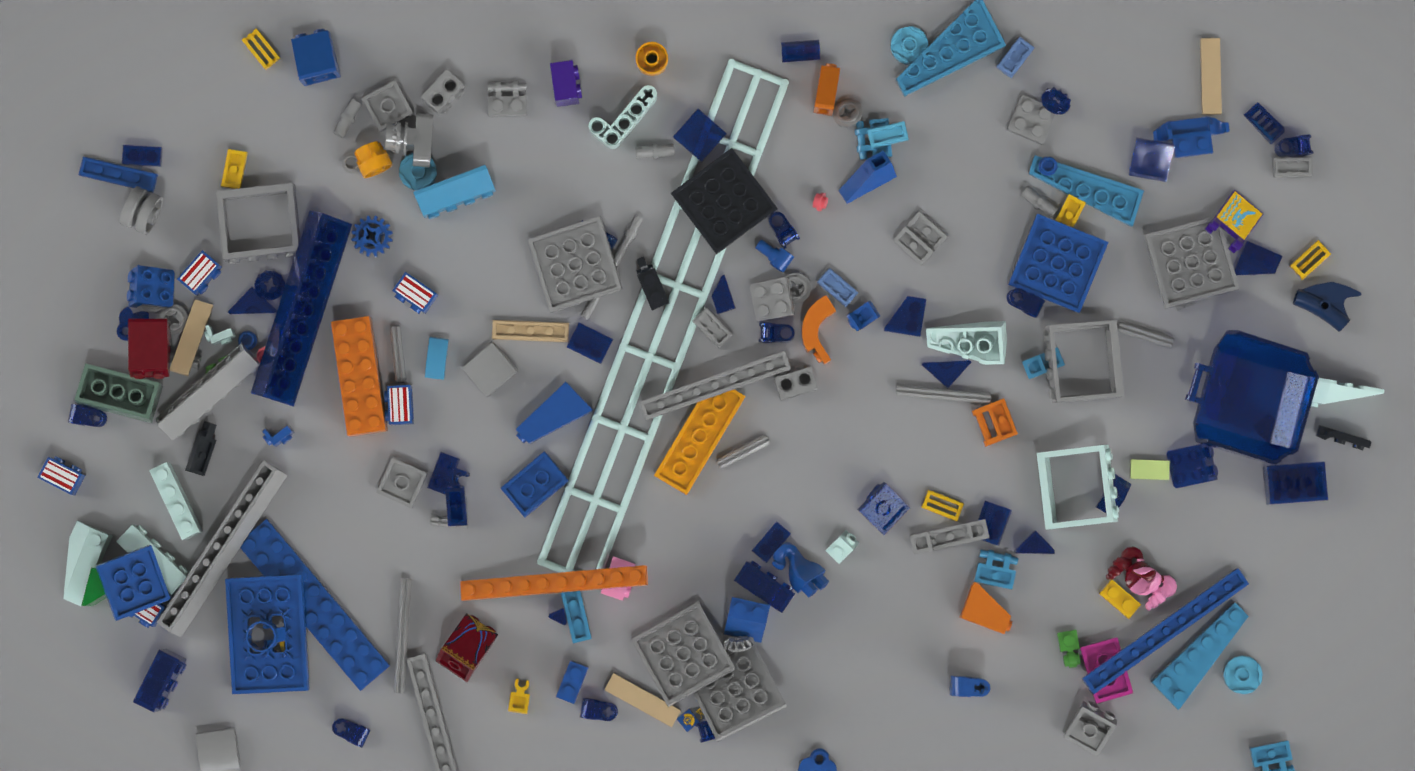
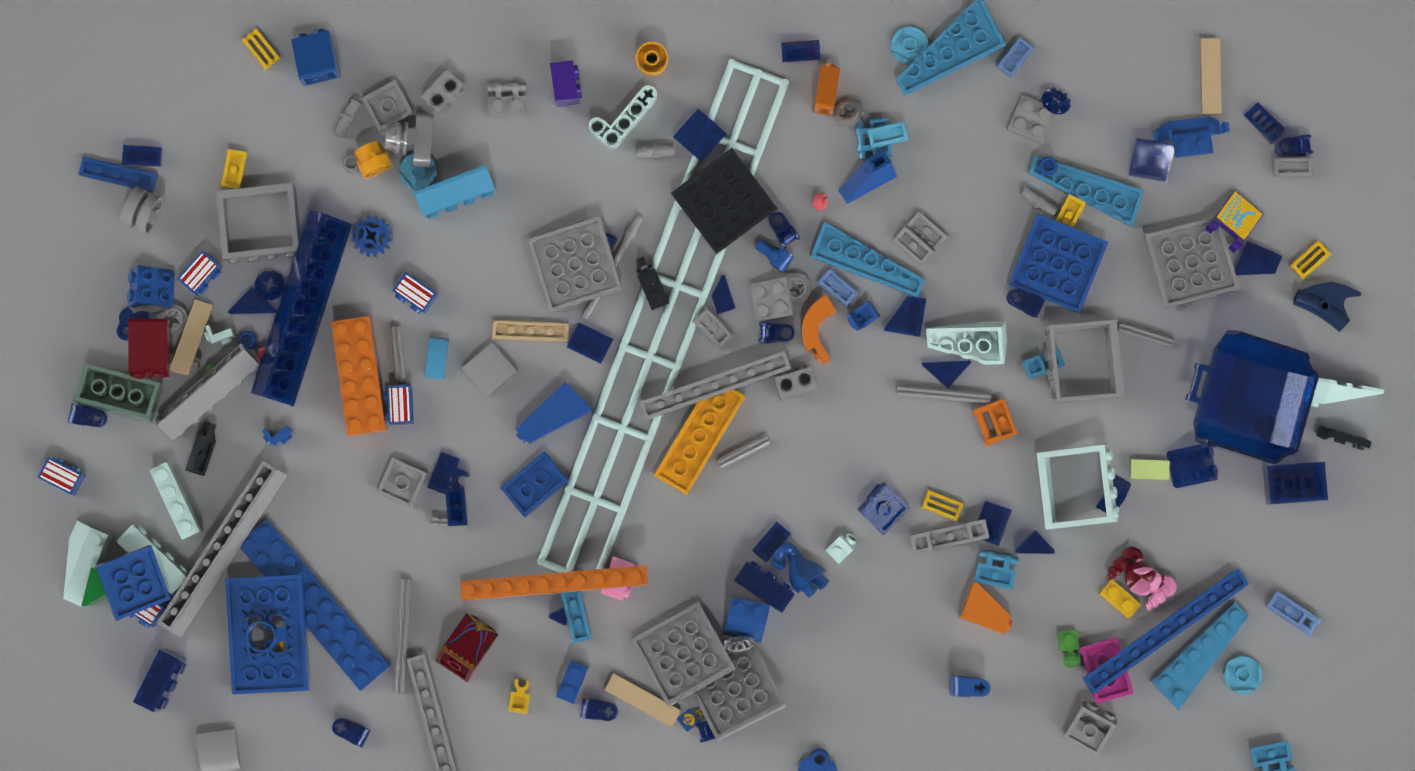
(851, 256): none -> dark azure wing
(1293, 613): none -> medium blue plate

